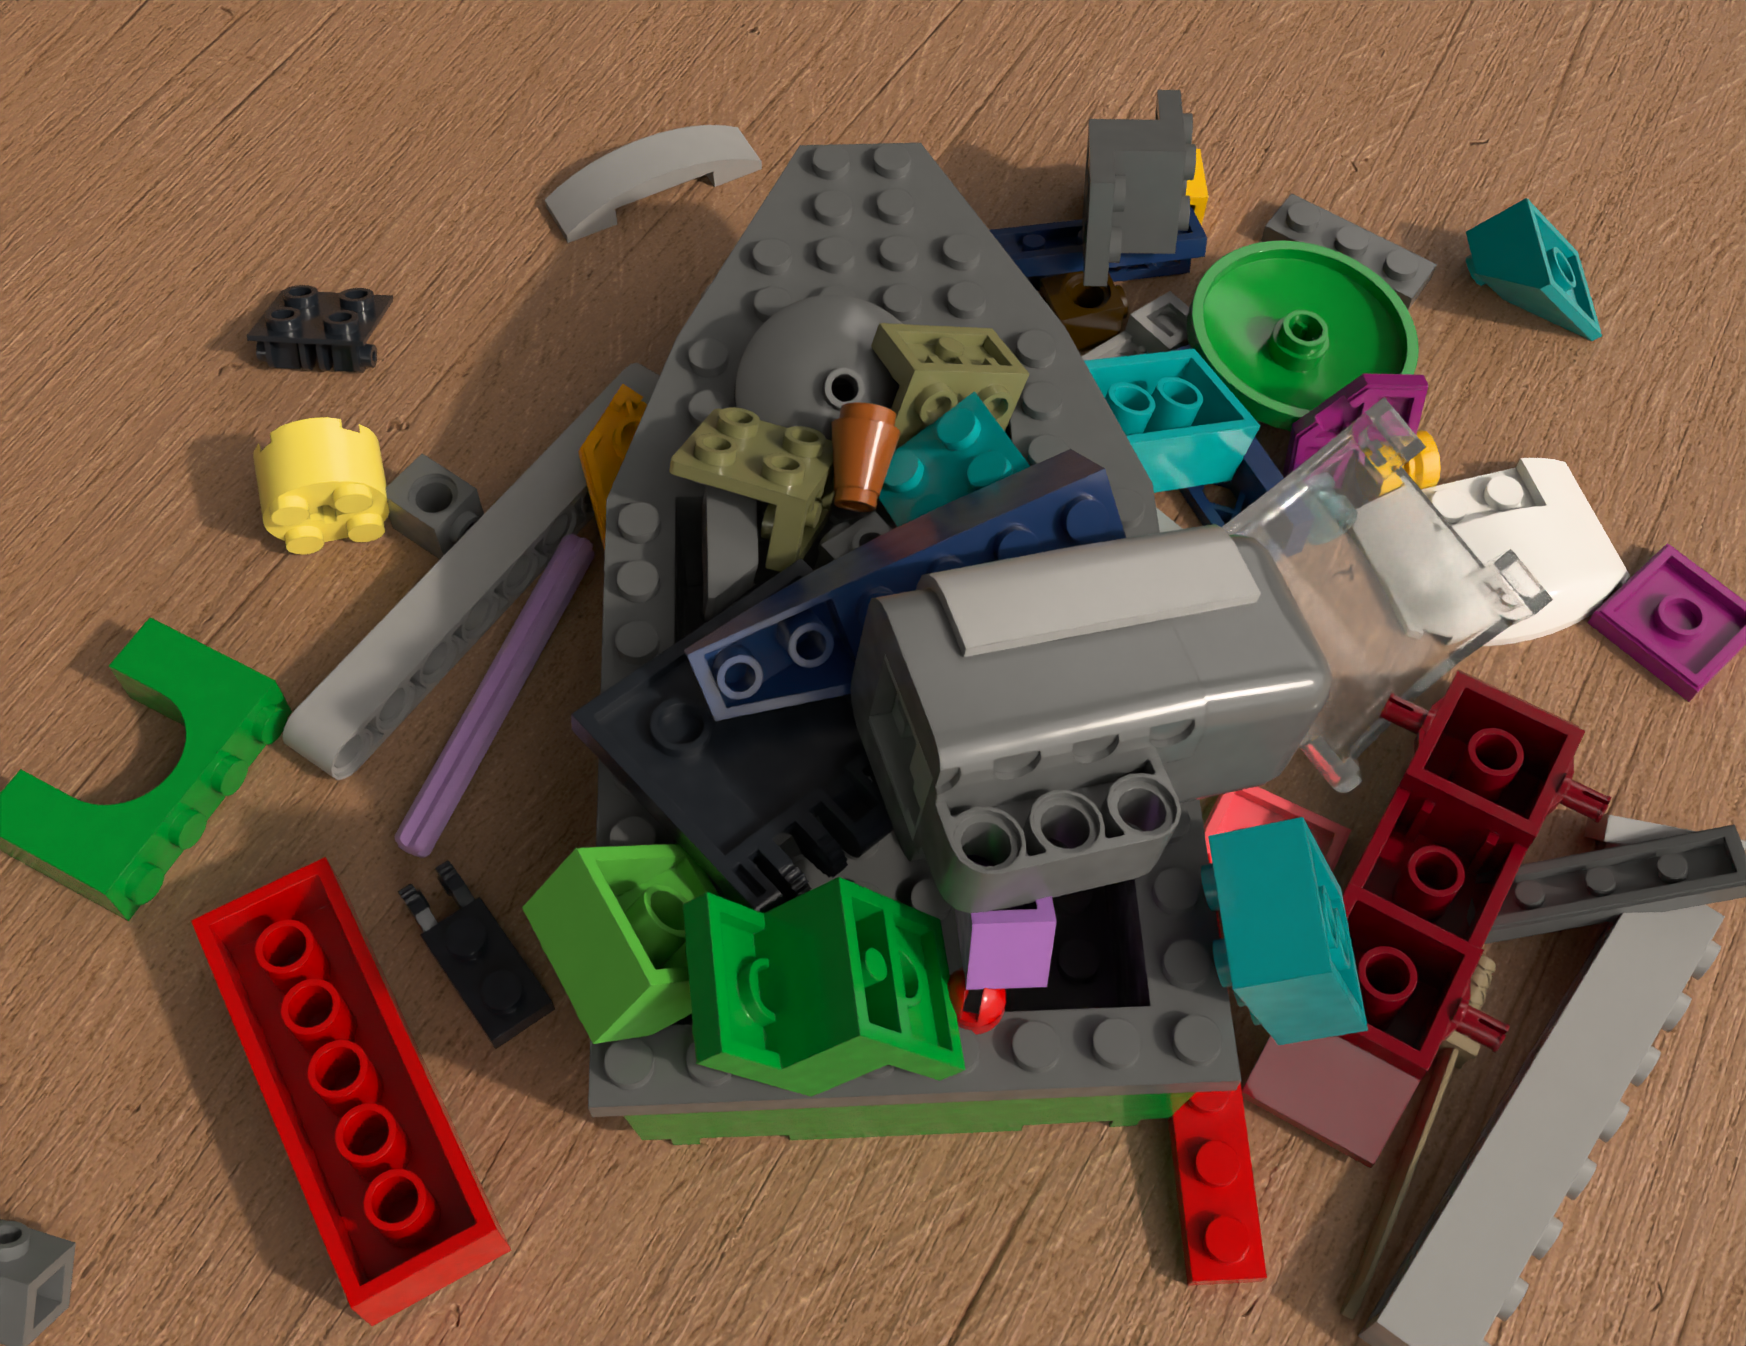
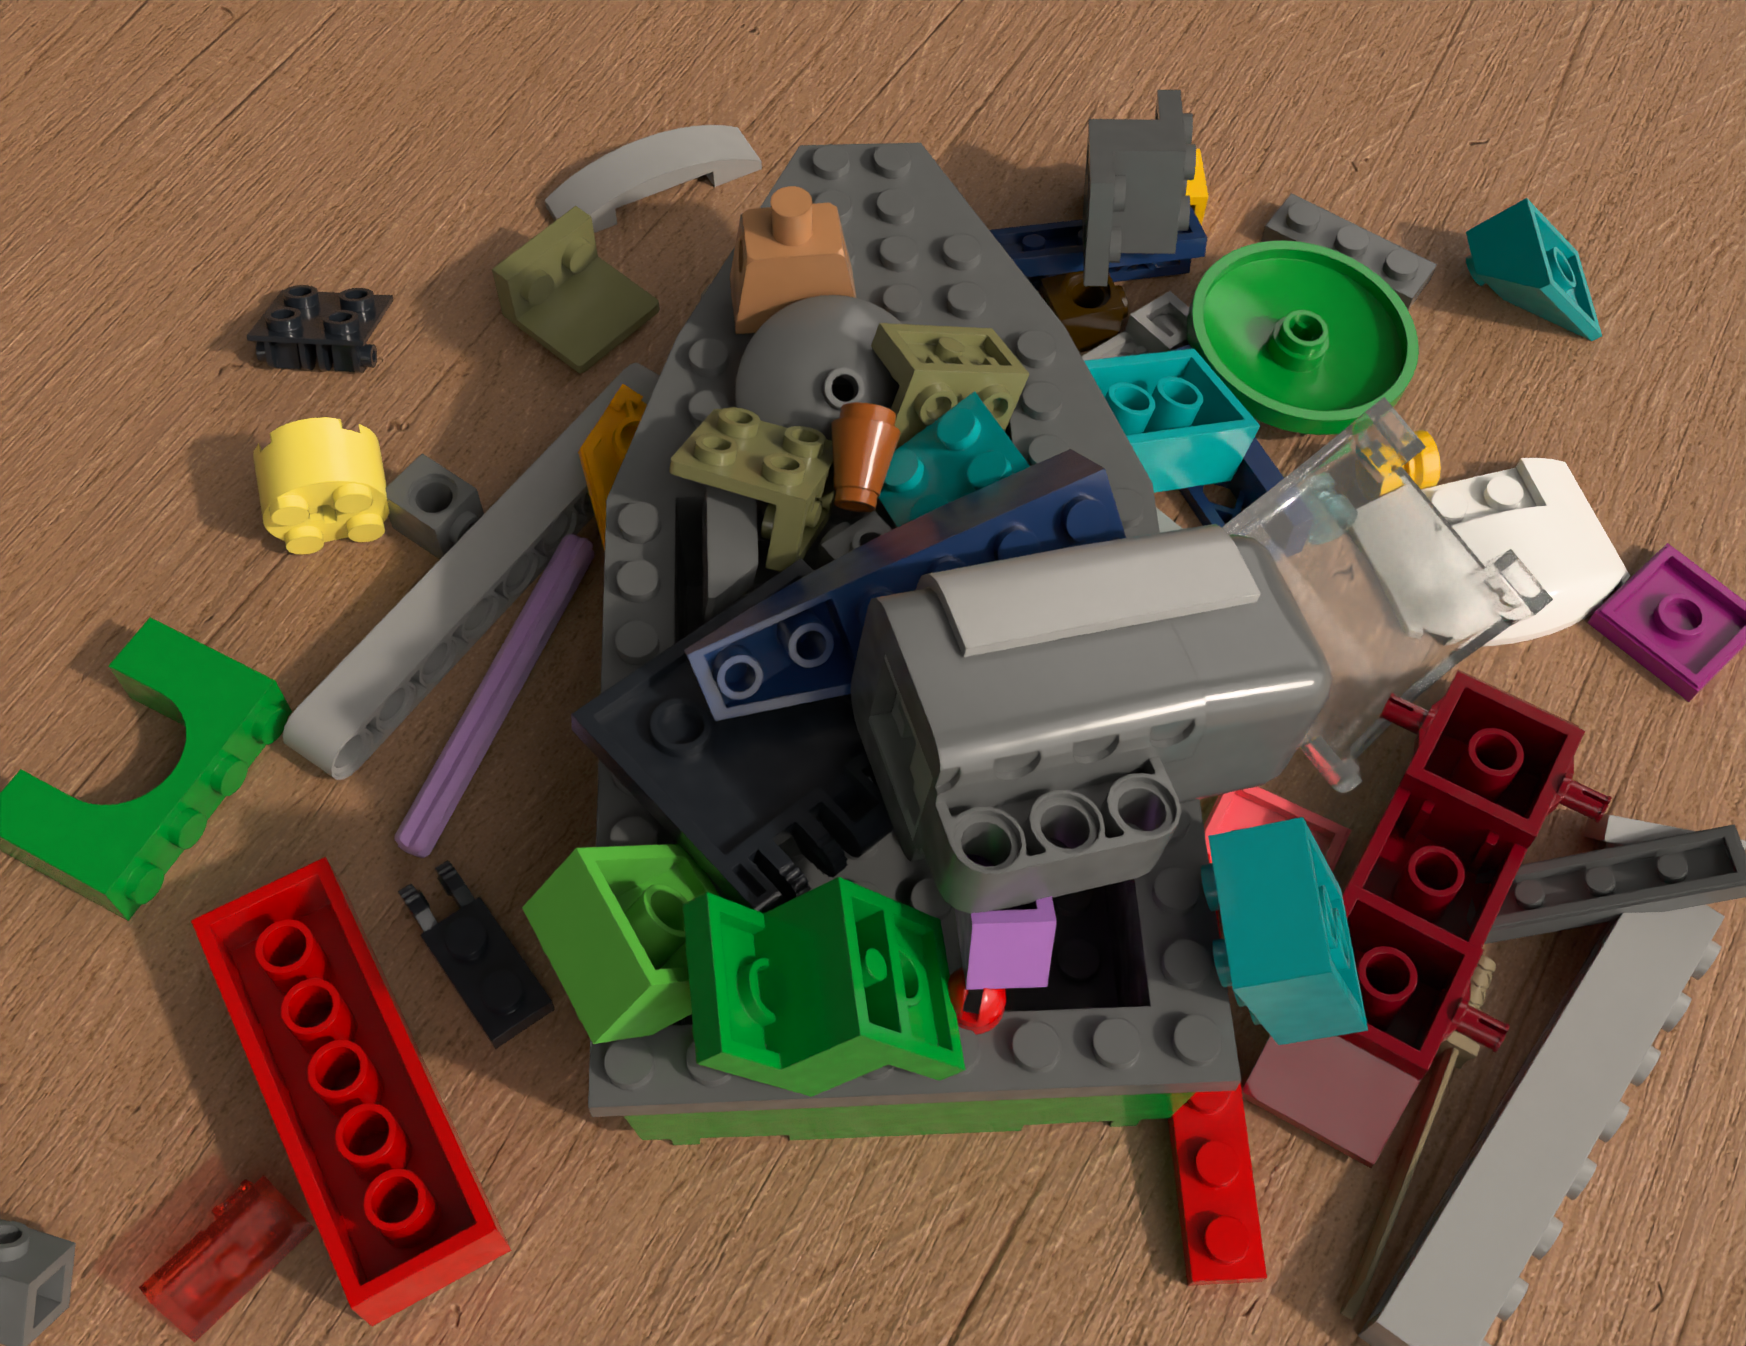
(228, 1258): none -> clear red hinge
(569, 295): none -> olive bracket
(787, 256): none -> medium nougat torso
(1331, 417): magenta tile -> none

